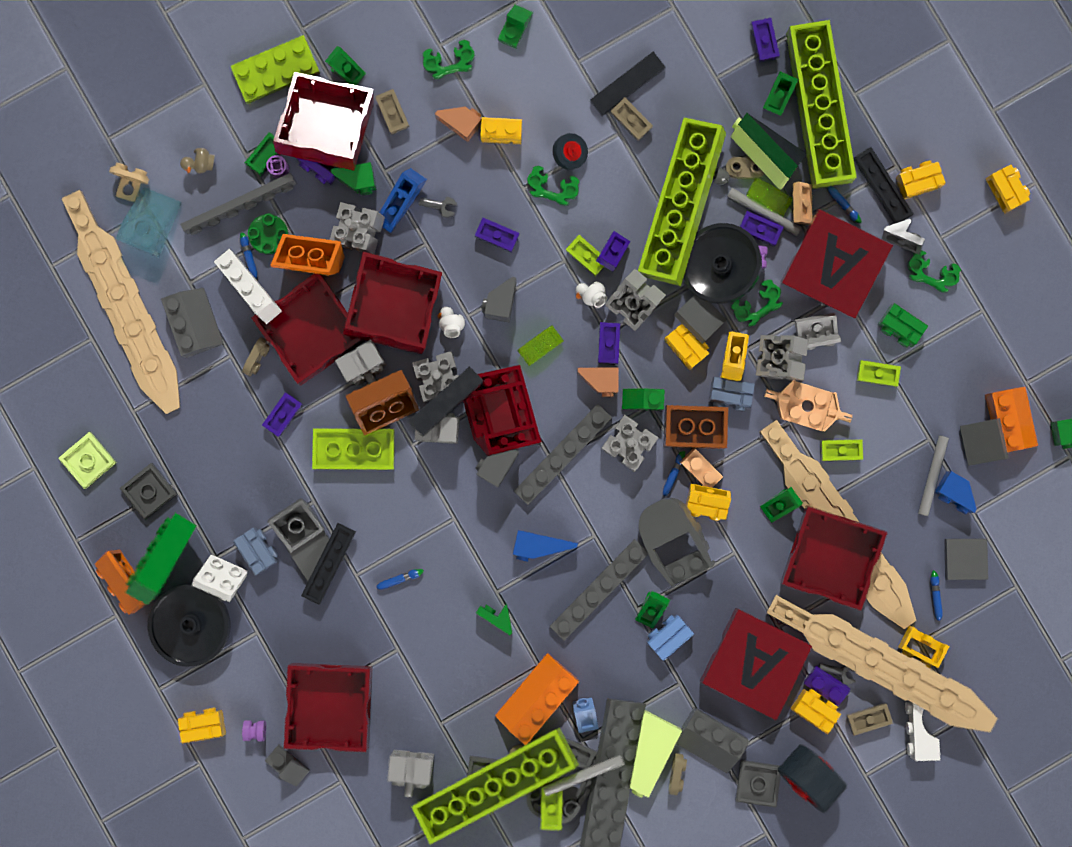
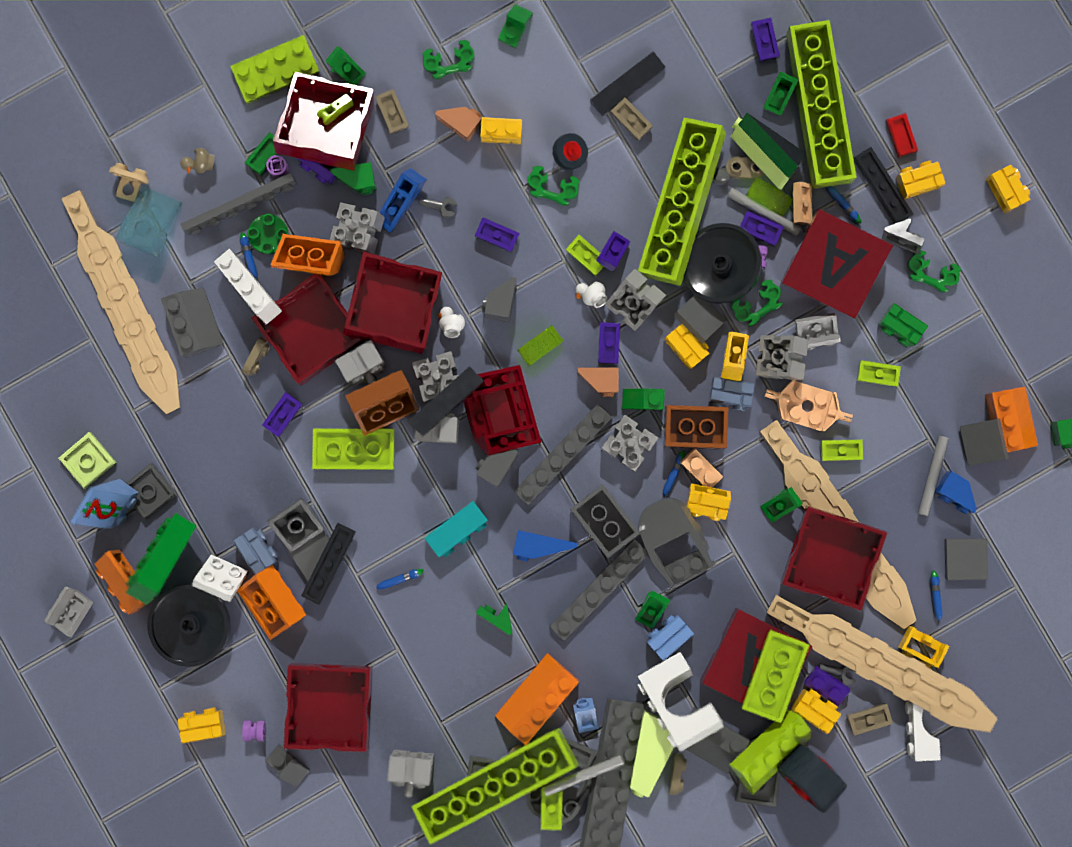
(68, 611): none -> light grey bracket
(106, 505): none -> medium blue slope
(271, 602): none -> orange slope
(337, 107): none -> lime bar
(457, 530): none -> teal brick
(605, 521): none -> dark grey brick
(683, 730): none -> white arch
(770, 750): none -> lime slope
(775, 676): none -> lime plate
(901, 135): none -> red tile

